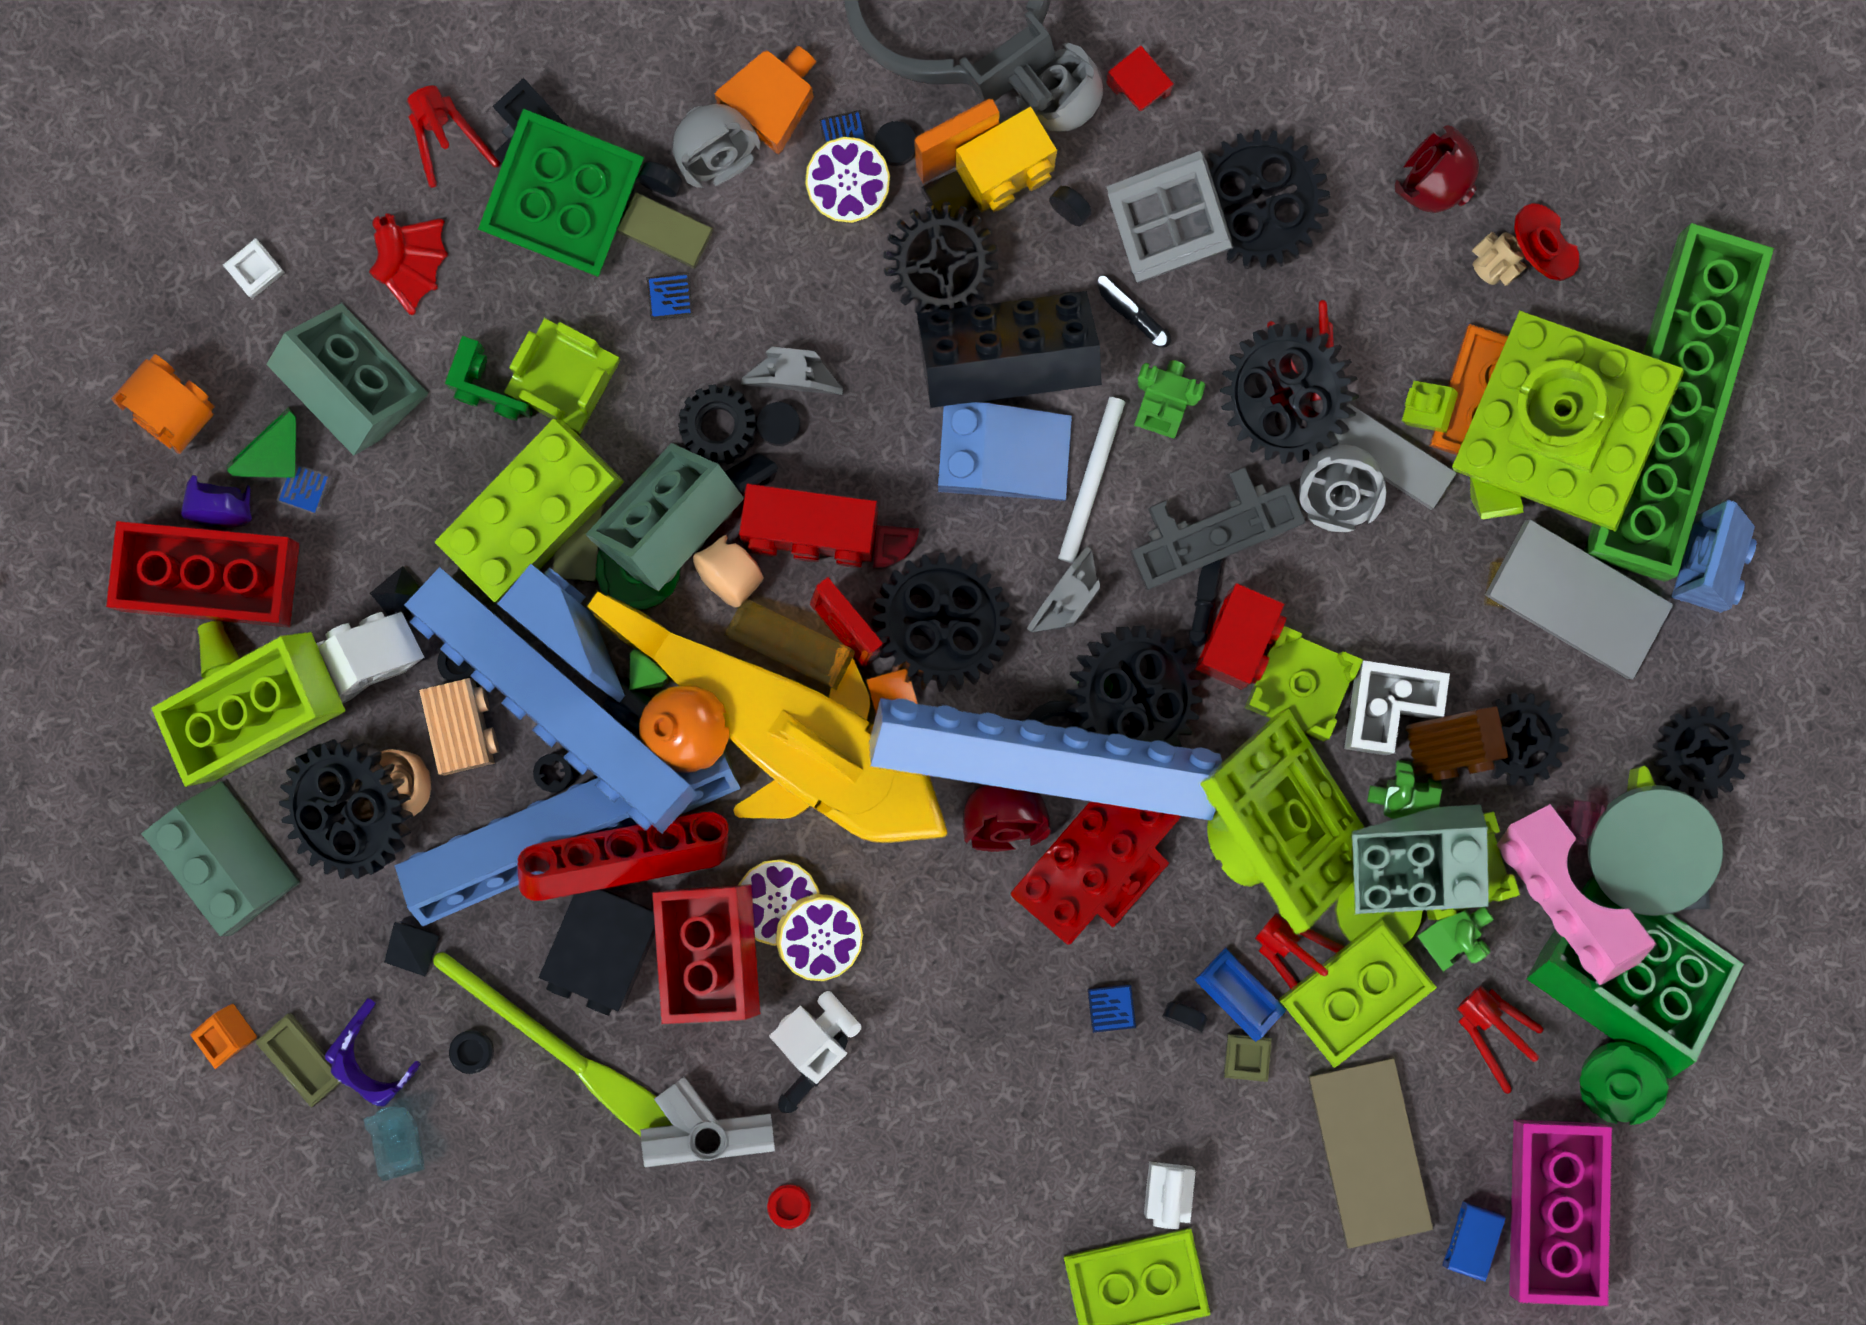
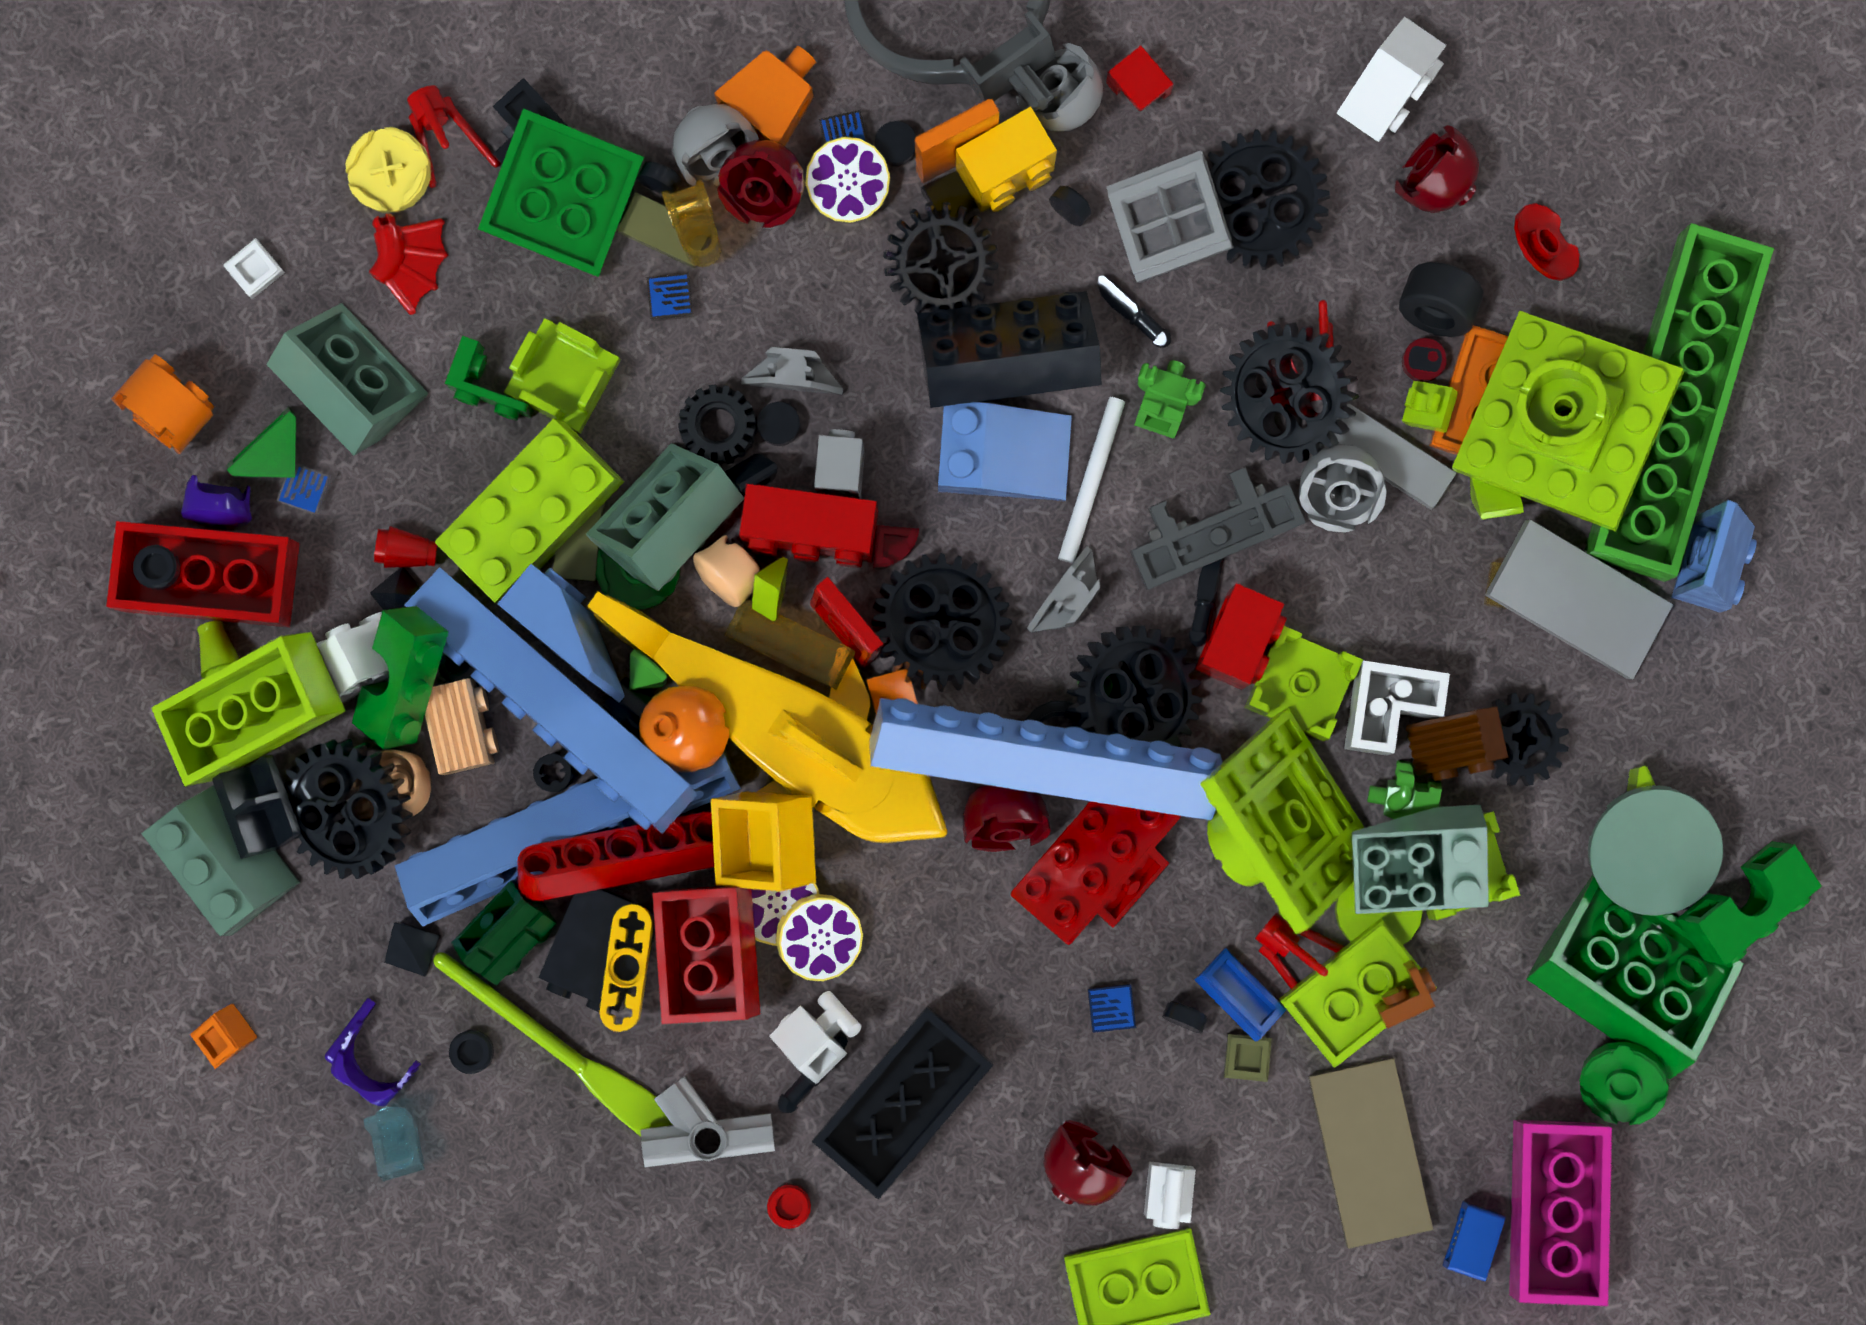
(156, 567): none -> black tile
(257, 807): none -> black panel
(299, 1059): olive tile -> none
(388, 170): none -> light yellow tile
(403, 549): none -> red cone
(412, 649): none -> green arch
(503, 933): none -> dark green brick
(611, 999): none -> yellow beam
(692, 217): none -> clear yellow piece
(761, 183): none -> dark red cylinder
(763, 841): none -> yellow piece
(770, 589): none -> lime slope
(840, 464): none -> light grey brick
(902, 1102): none -> black brick
(1082, 1167): none -> dark red cylinder
(1395, 73): none -> white brick
(1405, 1003): none -> dark orange bracket
(1424, 360): none -> tile
(1441, 299): none -> black tyre
(1457, 935): bright green piece -> none
(1483, 1009): red plant -> none
(1498, 258): tan gear -> none
(1584, 818): clear pink tile -> none
(1602, 937): bright pink arch -> none
(1698, 736): black gear -> none
(1778, 885): none -> green arch

